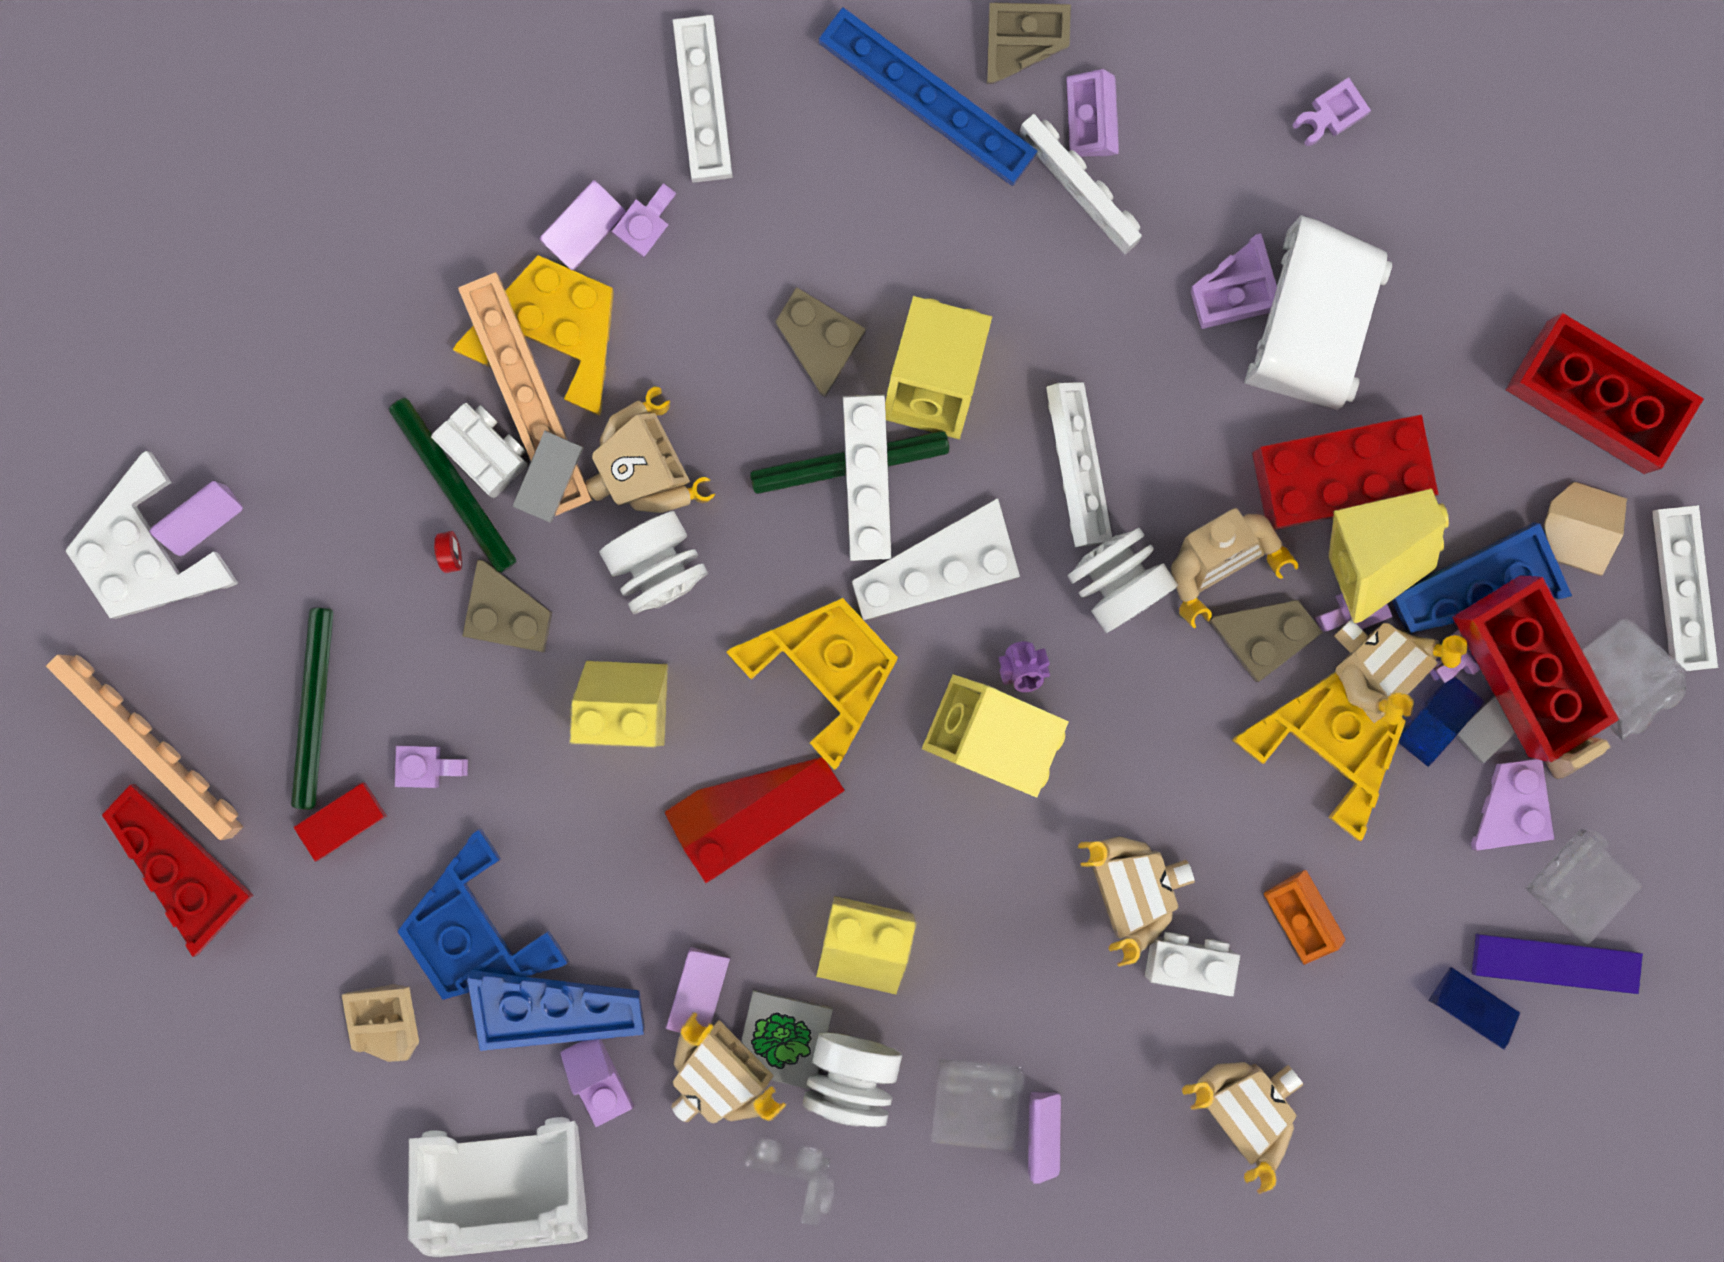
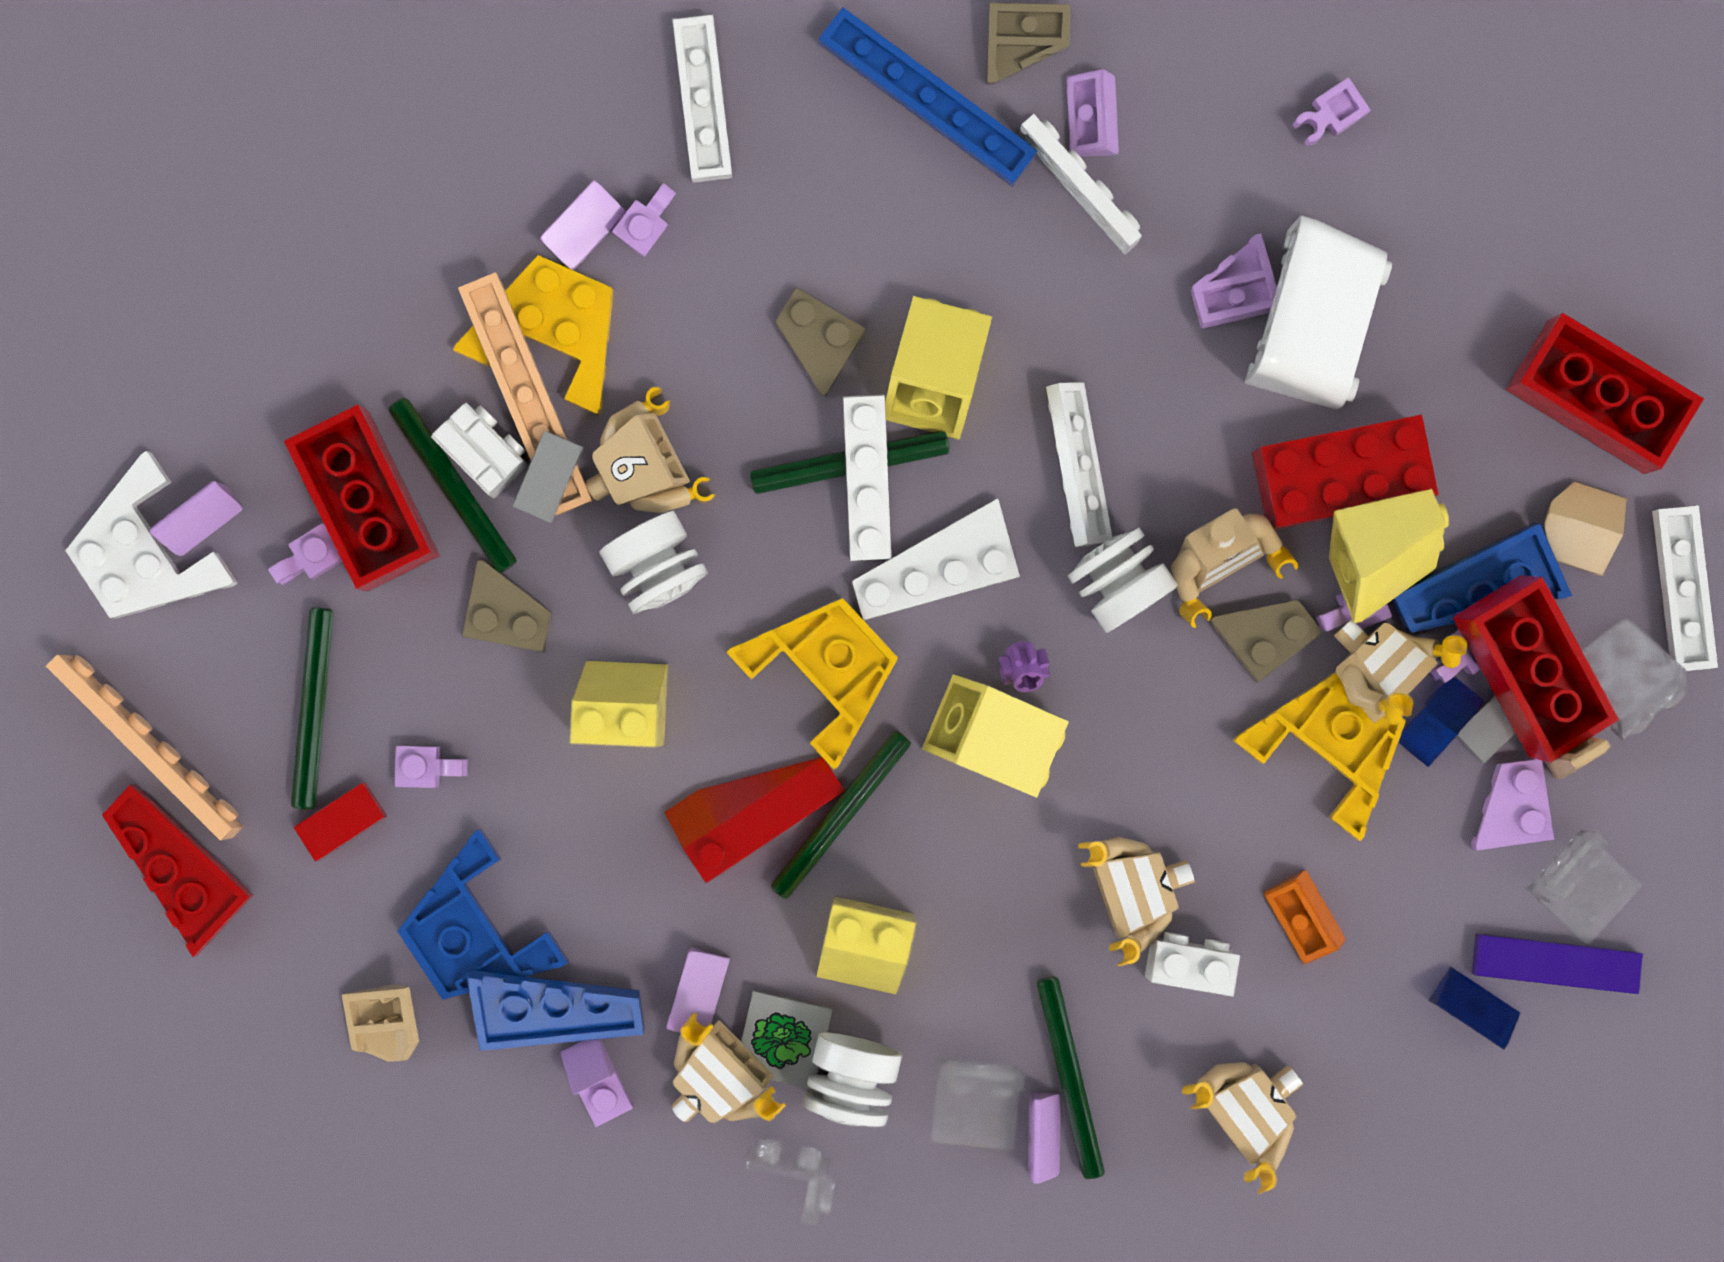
(312, 553): none -> lavender plate
(361, 498): none -> red brick
(448, 552): red tile -> none
(496, 1191): white windscreen -> none
(840, 815): none -> dark green axle
(1070, 1077): none -> dark green axle

